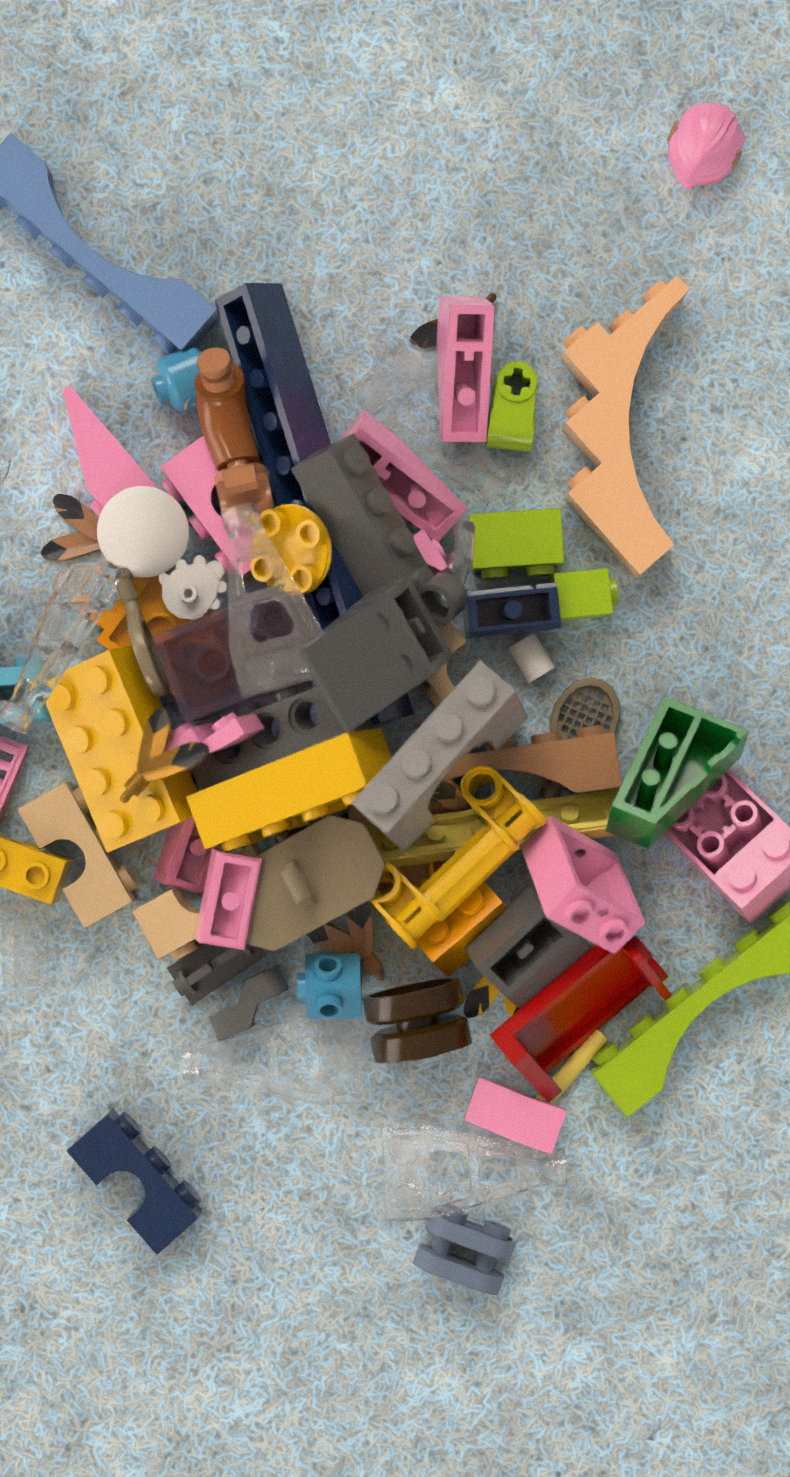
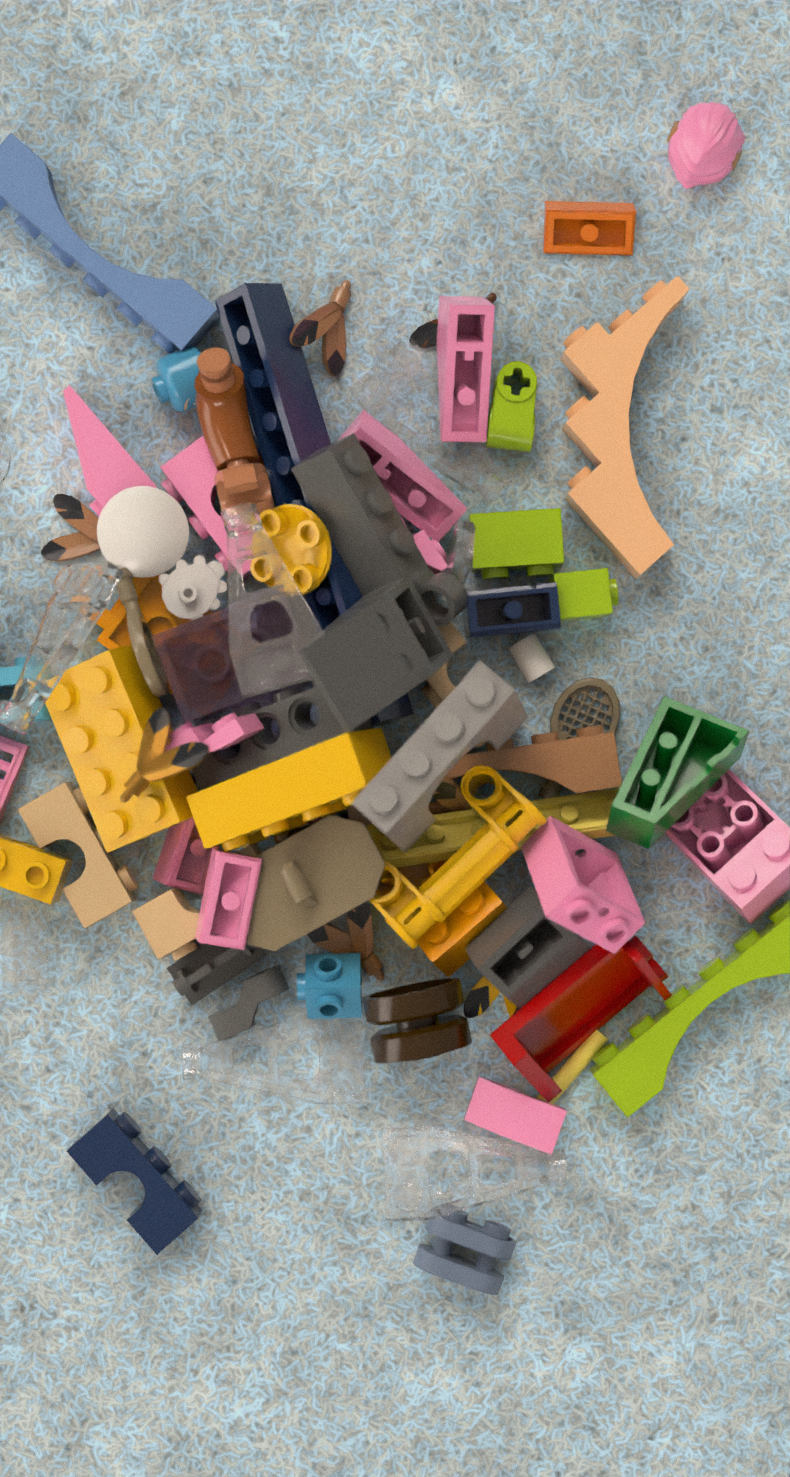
(330, 324): none -> medium nougat piece
(589, 228): none -> orange slope

